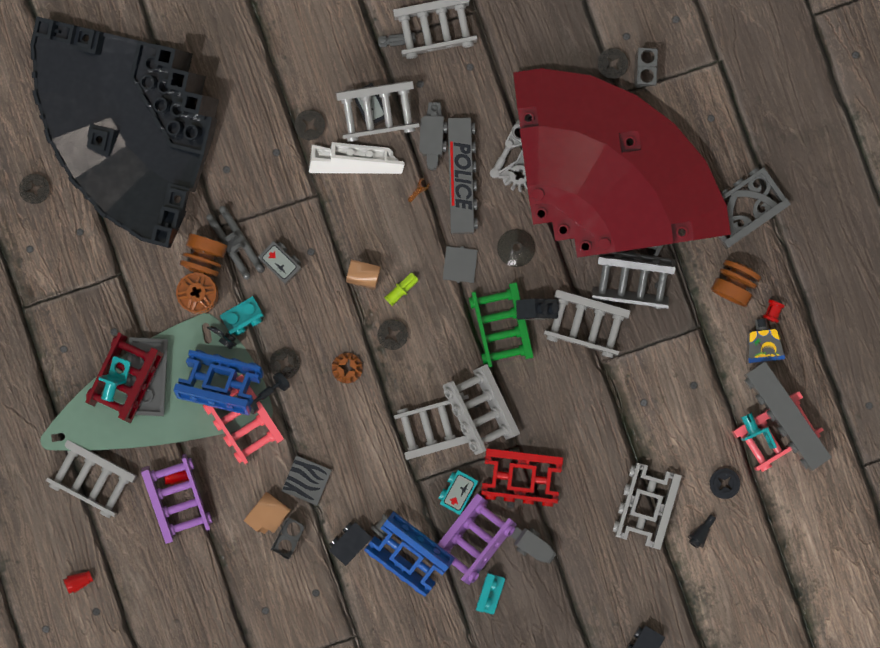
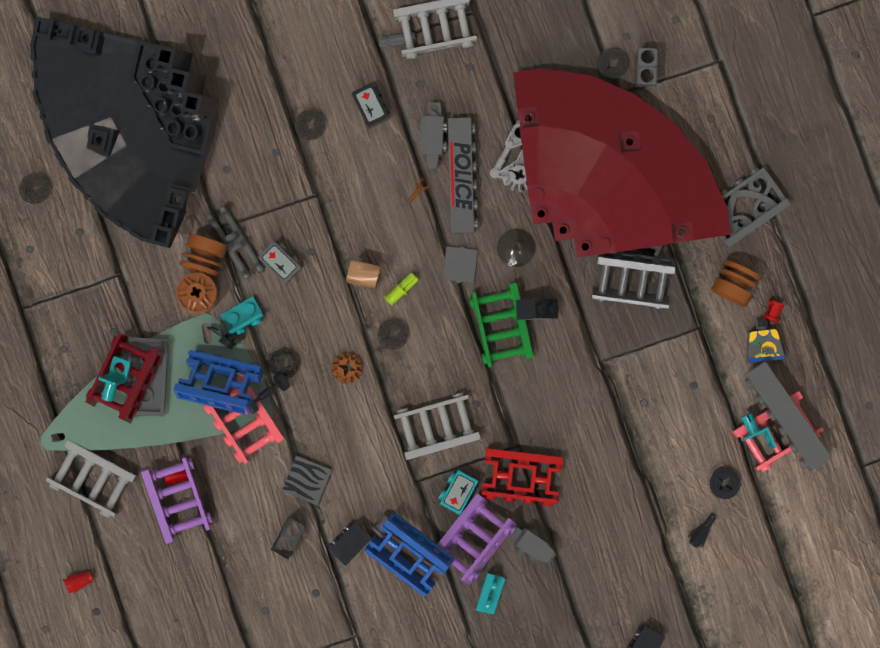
(267, 514): medium nougat piece -> none
(353, 159): white wedge -> none
(384, 93): light grey fence -> none
(496, 402): light grey fence -> none
(599, 309): light grey fence -> none
(663, 510): light grey fence -> none

